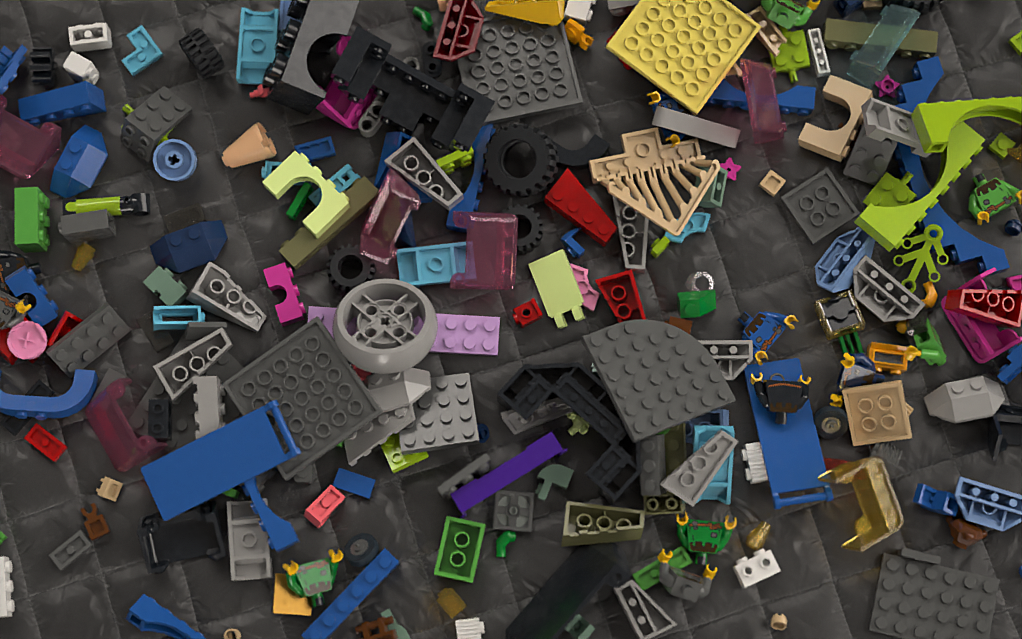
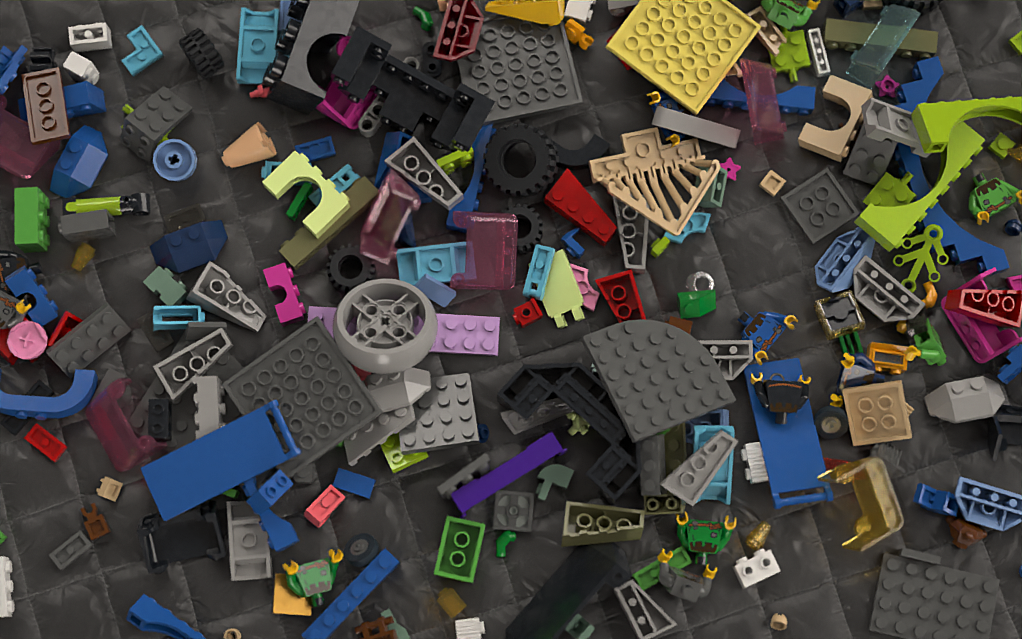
(46, 106): none -> plate
(269, 492): none -> blue brick
(435, 290): none -> medium blue tile
(538, 271): none -> medium azure plate

